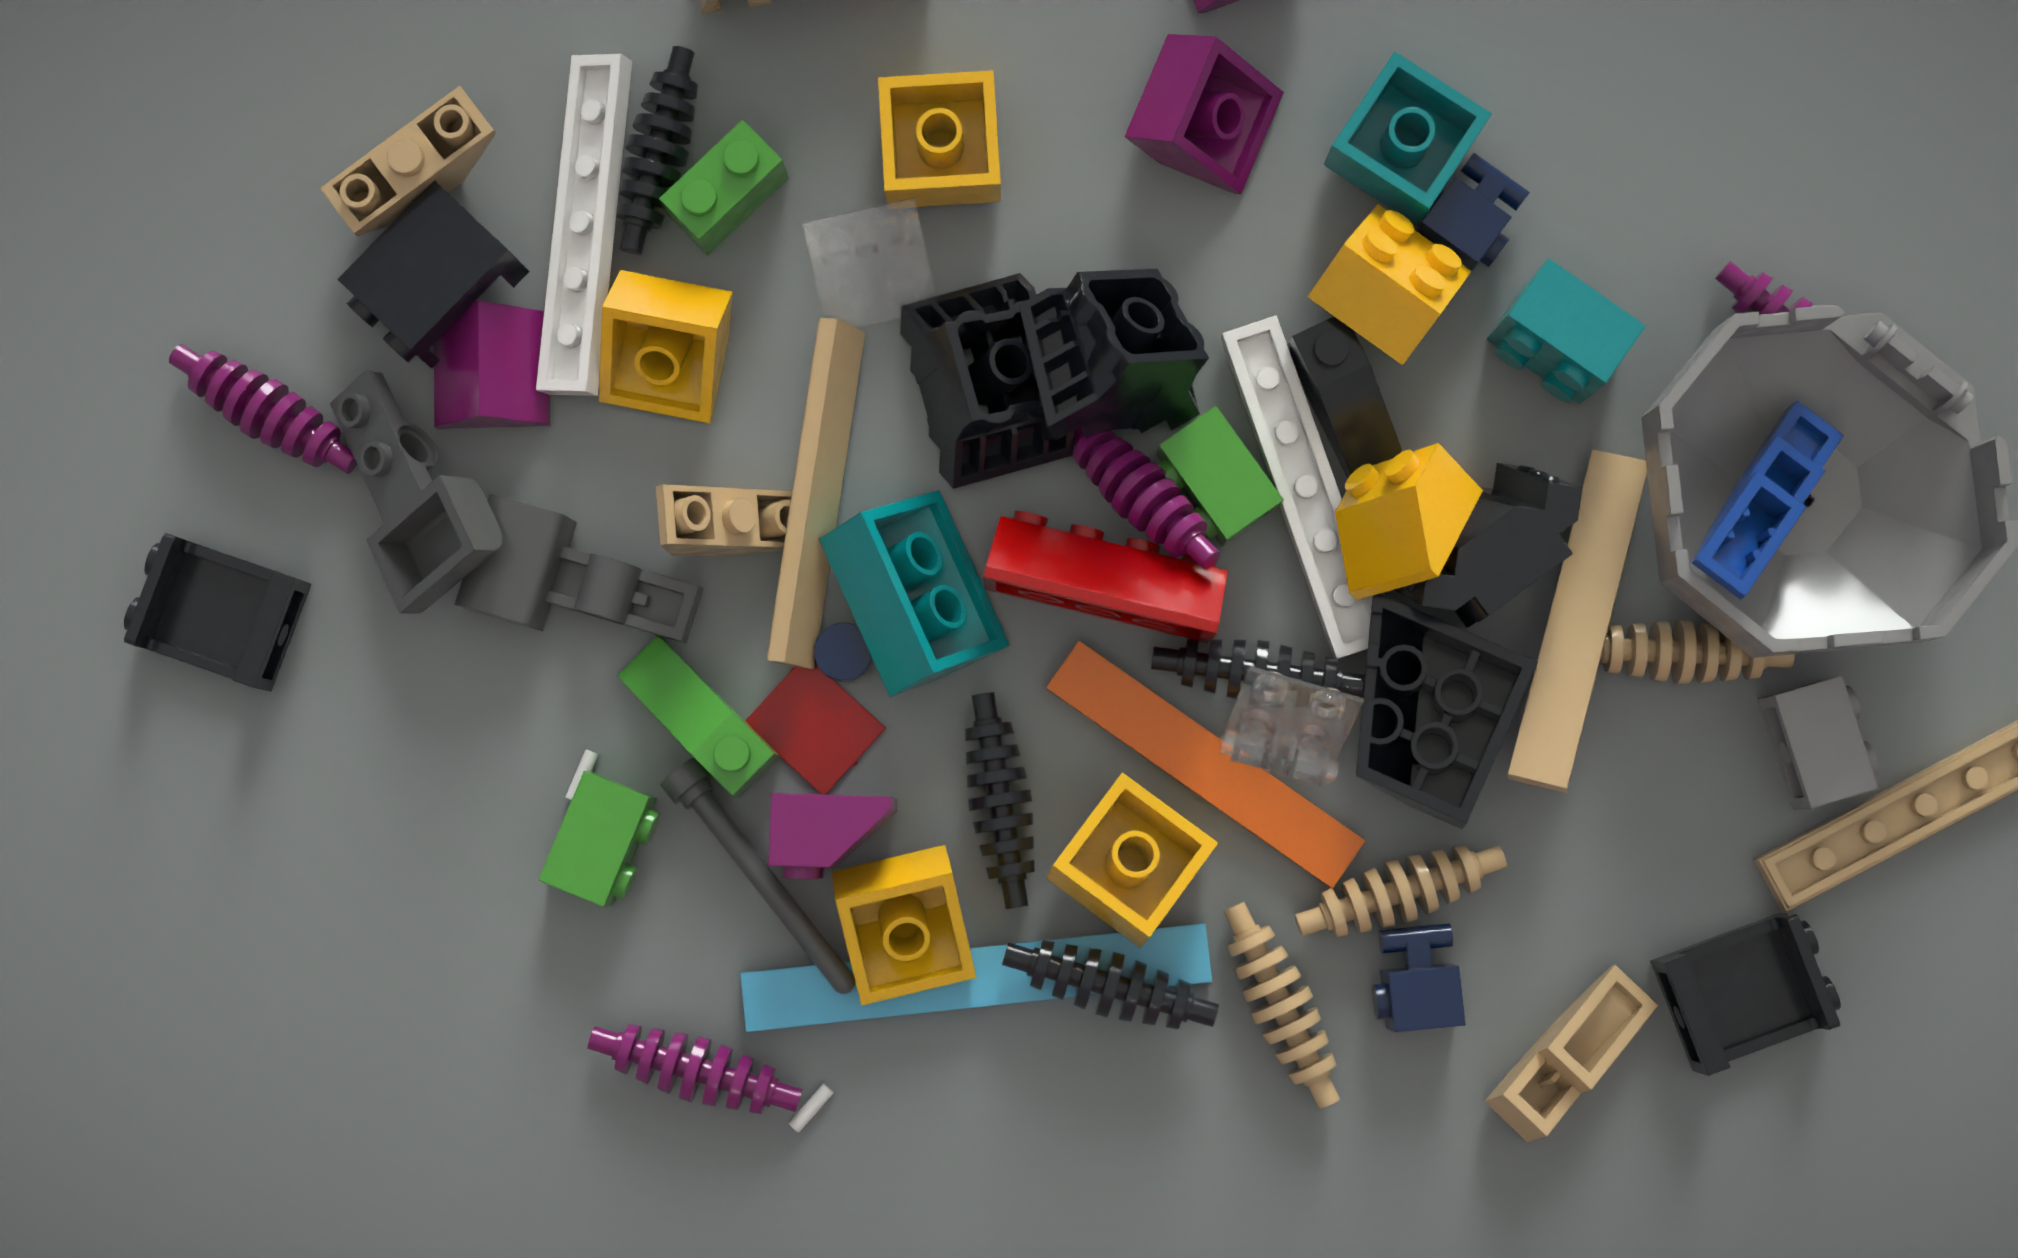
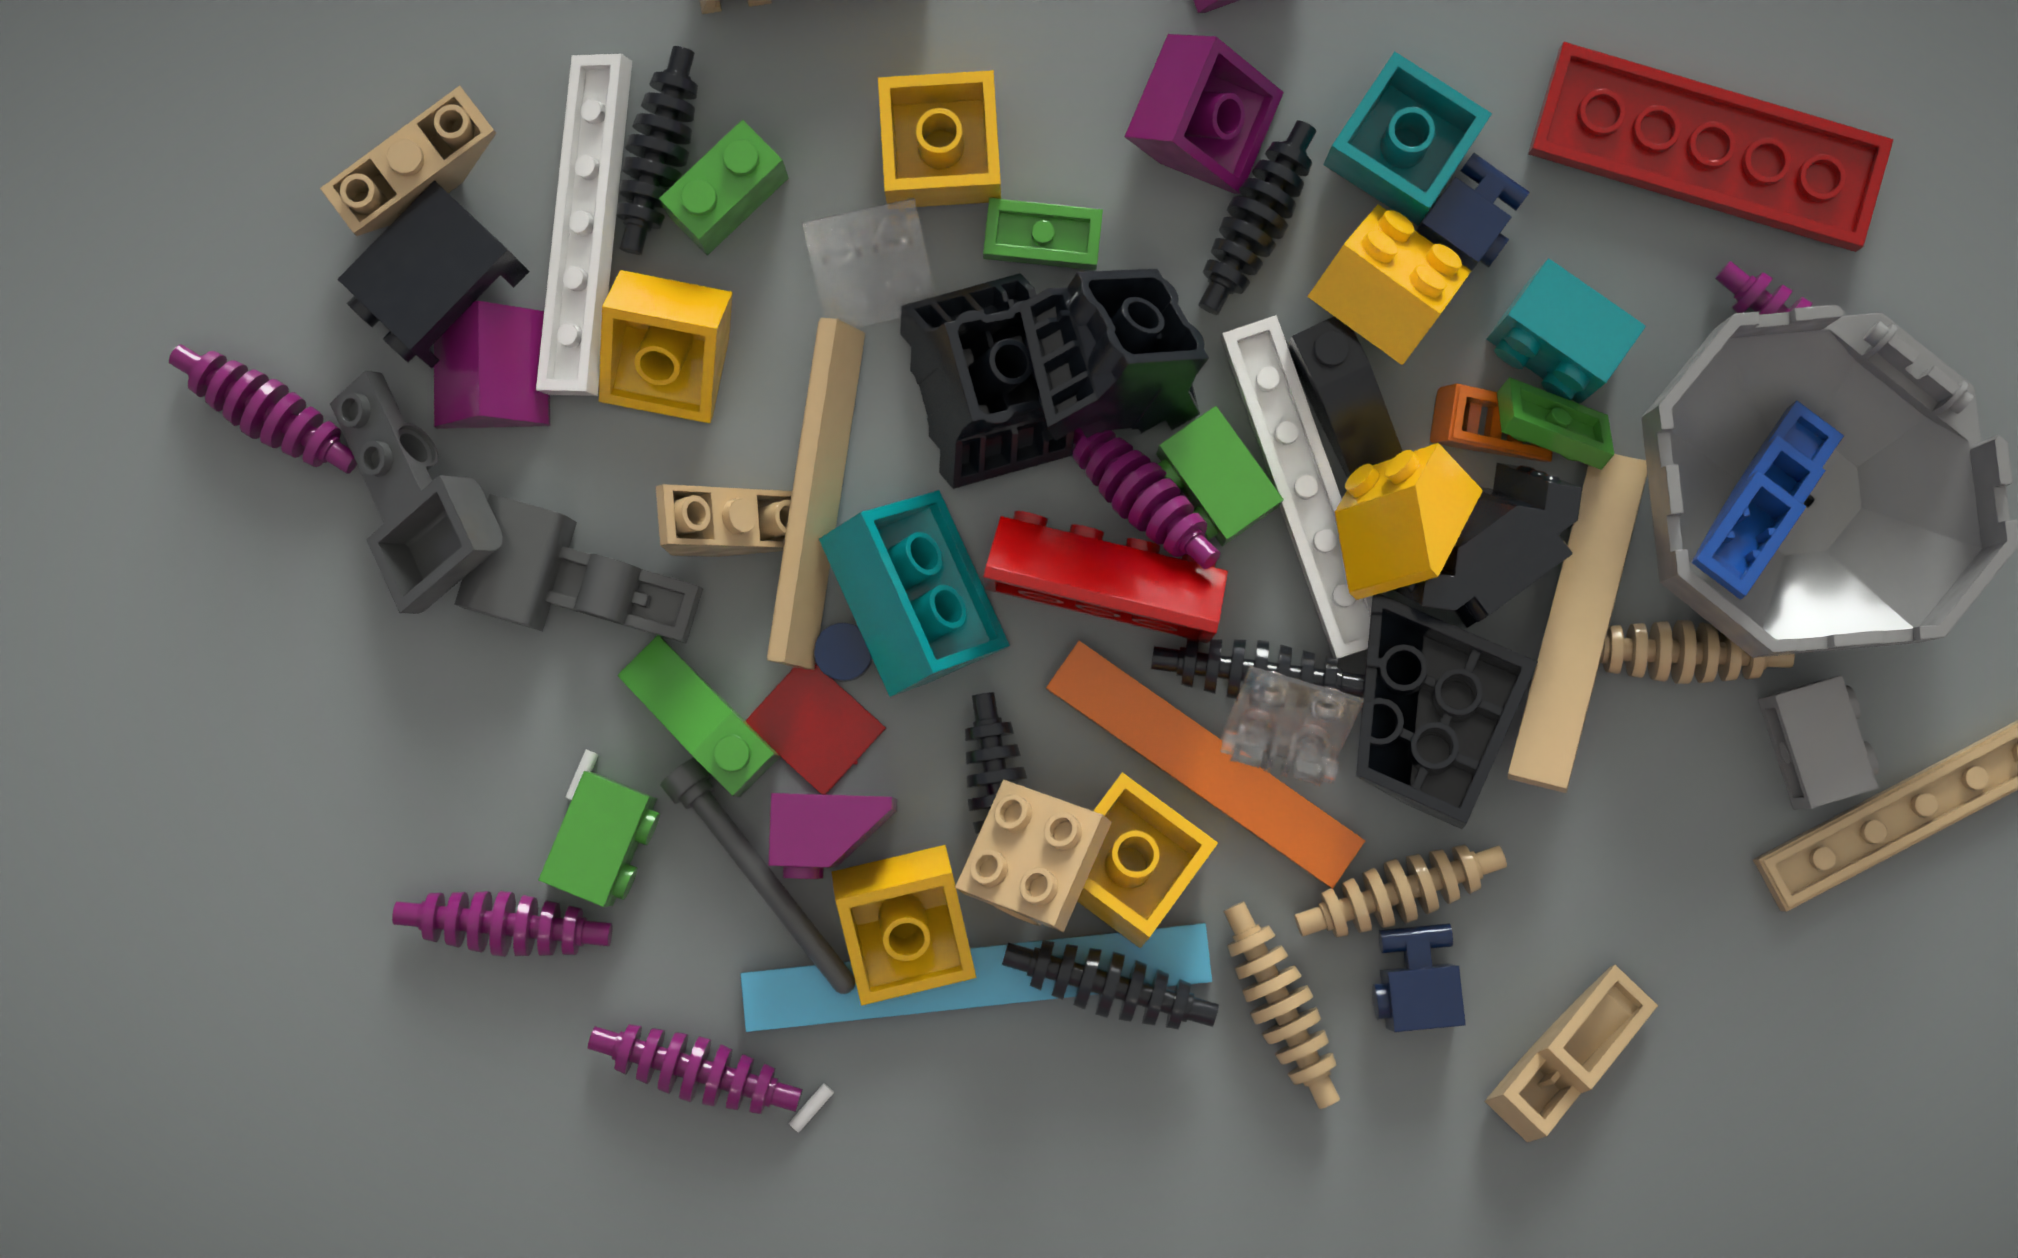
(215, 612): black panel -> none
(502, 923): none -> magenta piece
(1033, 855): none -> tan plate
(1042, 234): none -> bright green plate
(1257, 217): none -> black piece
(1458, 420): none -> orange slope
(1555, 423): none -> bright green plate
(1711, 147): none -> red plate
(1746, 991): black panel -> none

